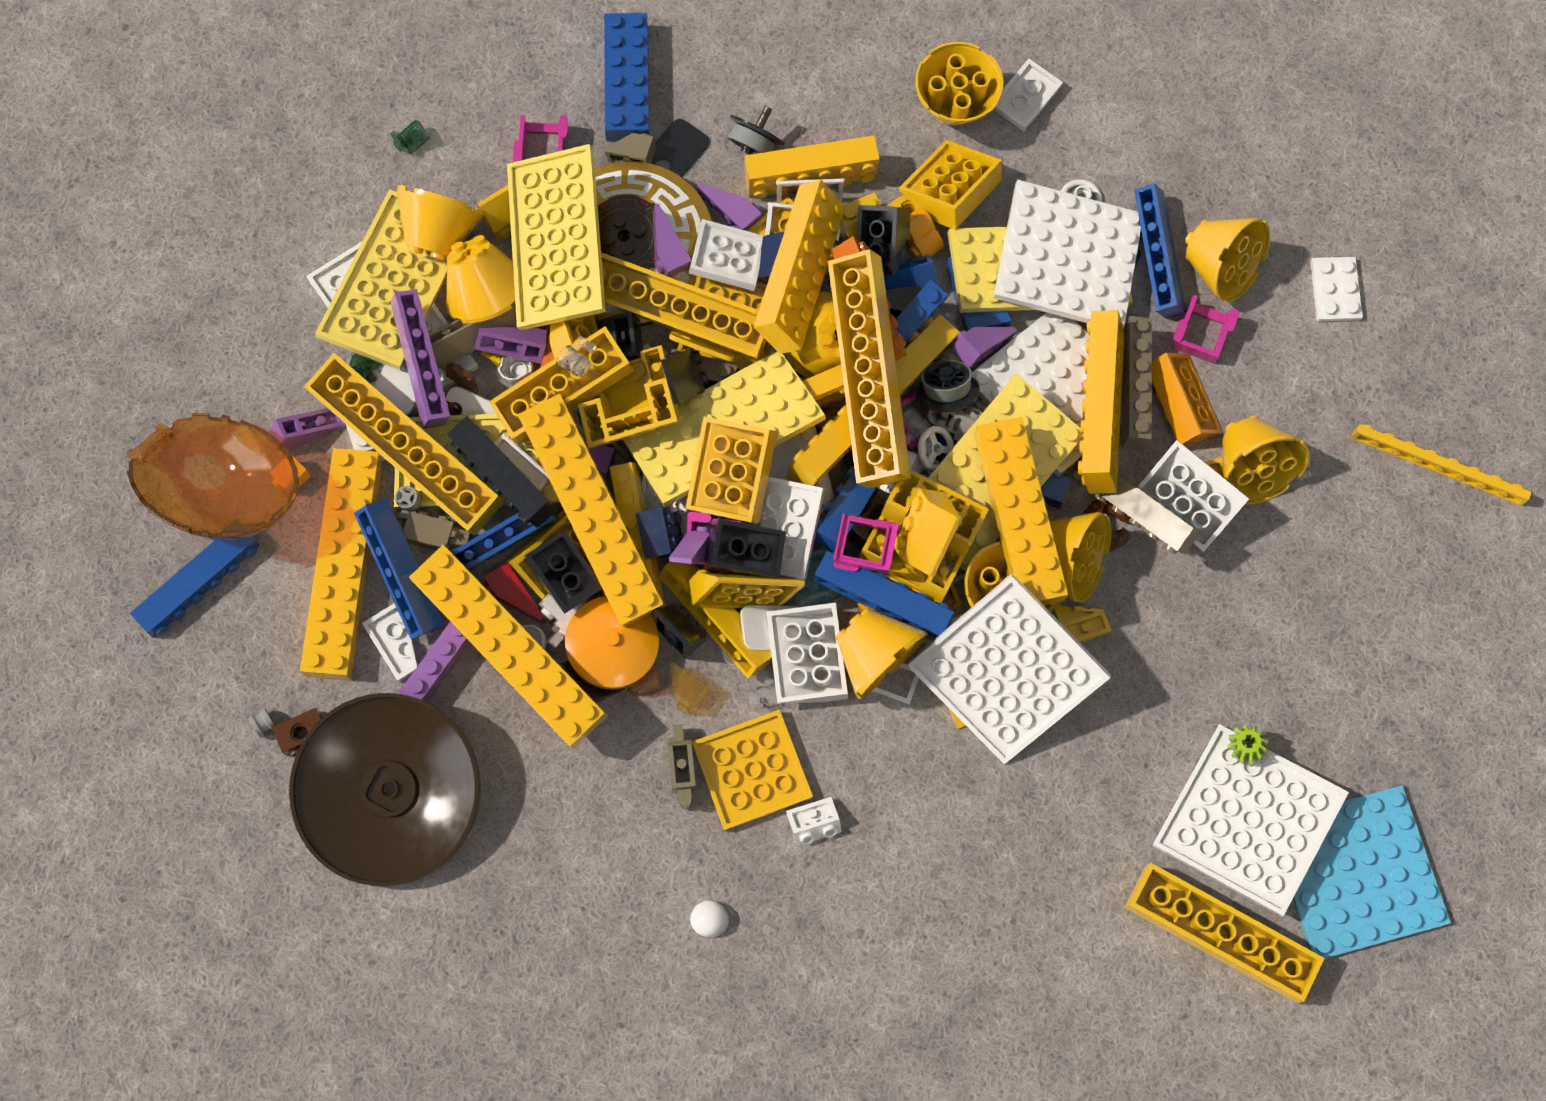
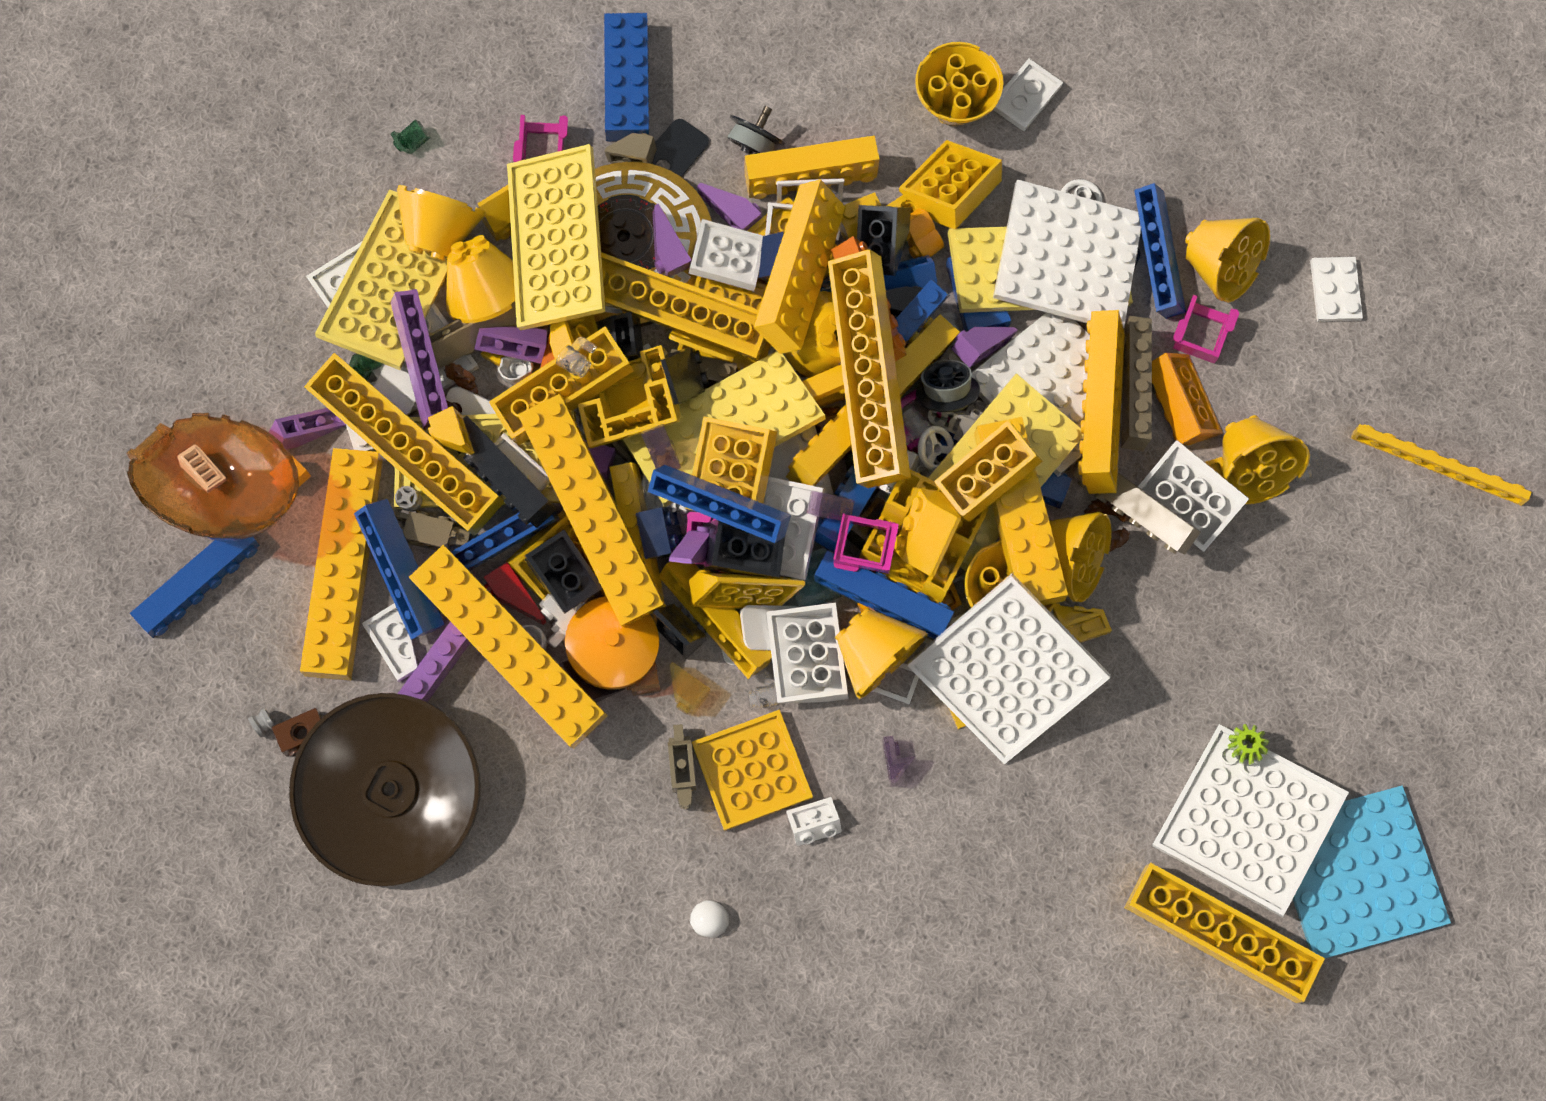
(193, 457): none -> light nougat slope
(450, 430): none -> yellow slope
(661, 447): none -> slope
(719, 503): none -> blue brick
(829, 506): none -> slope
(895, 766): none -> clear purple slope
(988, 471): none -> yellow brick

